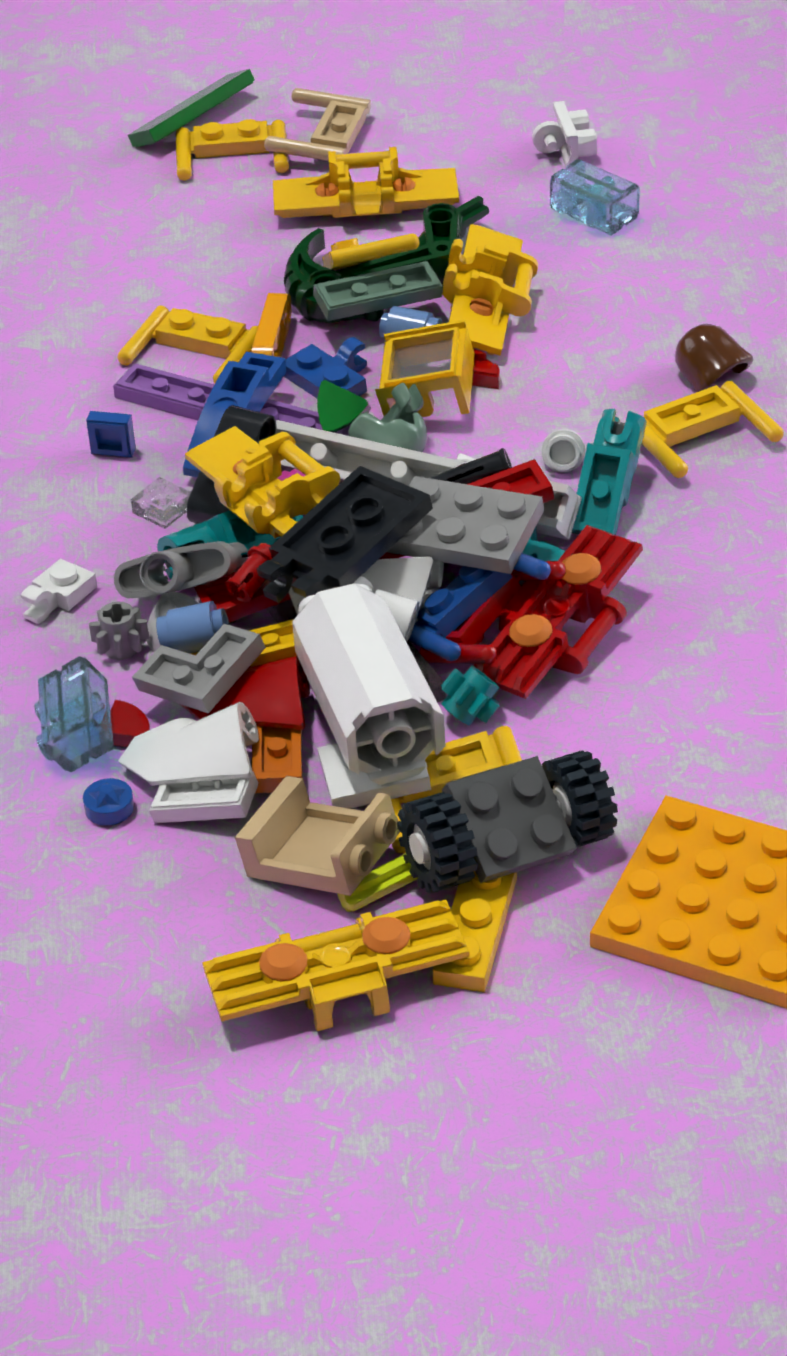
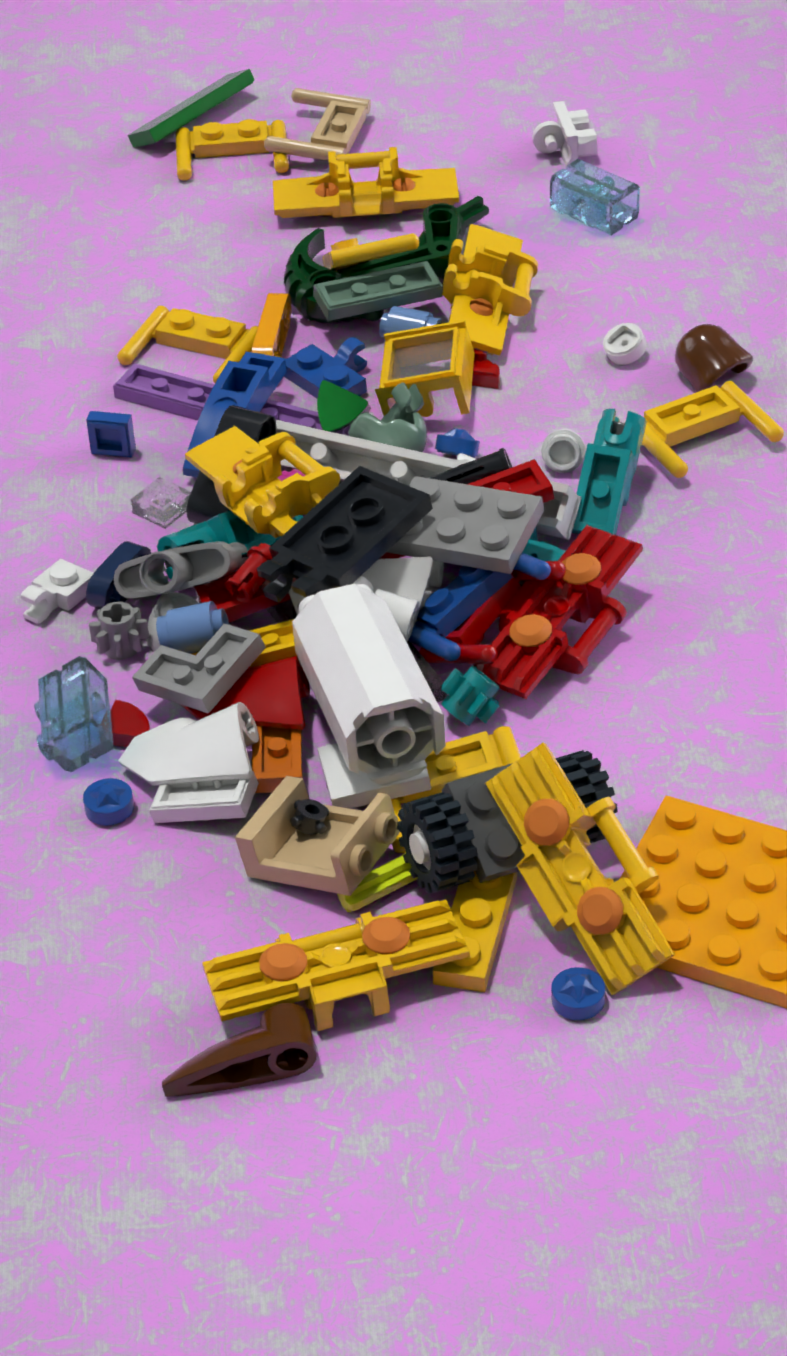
(101, 584): none -> dark blue beam
(260, 1055): none -> reddish brown piece
(309, 816): none -> black piece
(457, 442): none -> blue tile
(565, 879): none -> yellow piece
(578, 993): none -> blue tile
(624, 343): none -> white tile

